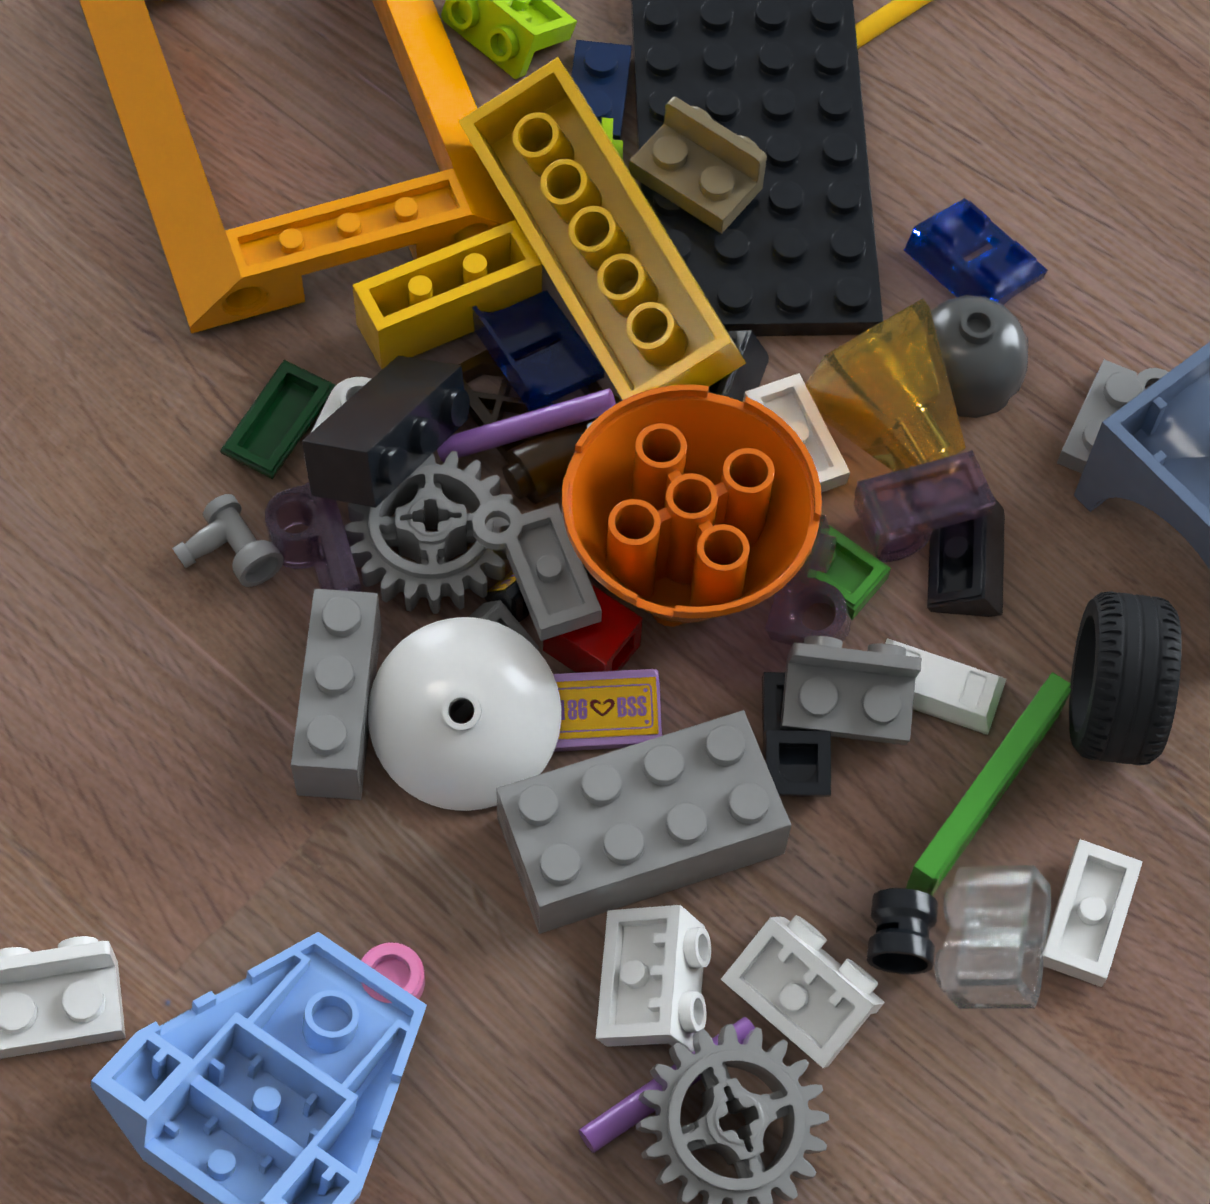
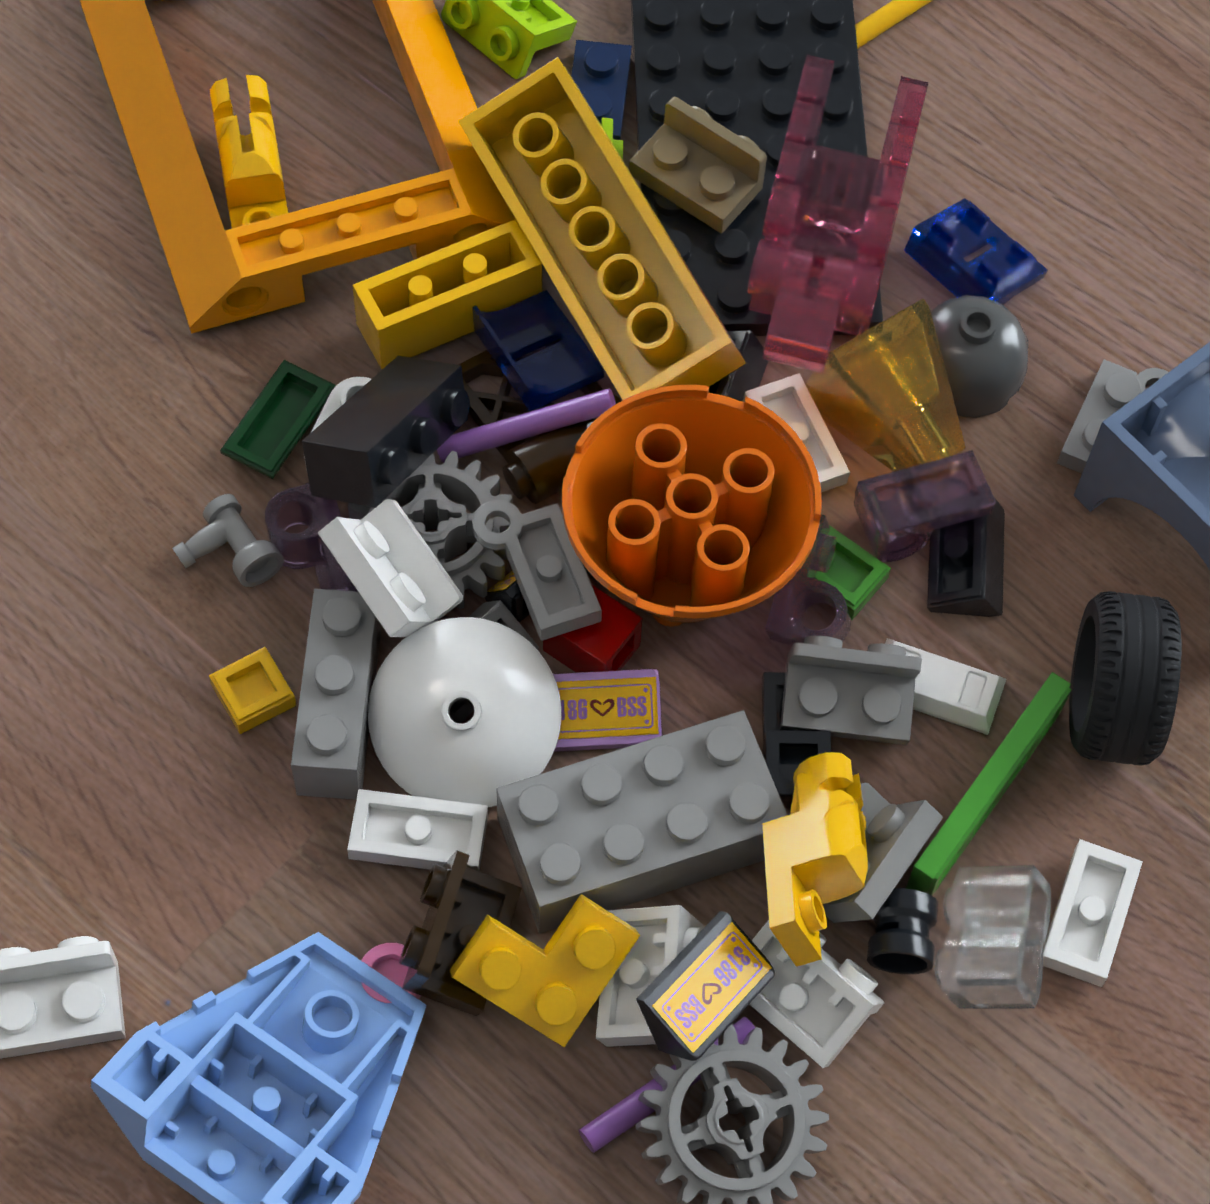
(249, 161): none -> yellow plate
(252, 690): none -> yellow tile
(392, 568): none -> white bracket
(415, 830): none -> white plate
(457, 906): none -> dark brown bracket
(549, 985): none -> yellow plate
(704, 989): none -> slope
(814, 853): none -> yellow plate
(828, 226): none -> clear pink piece
(892, 842): none -> light grey bracket

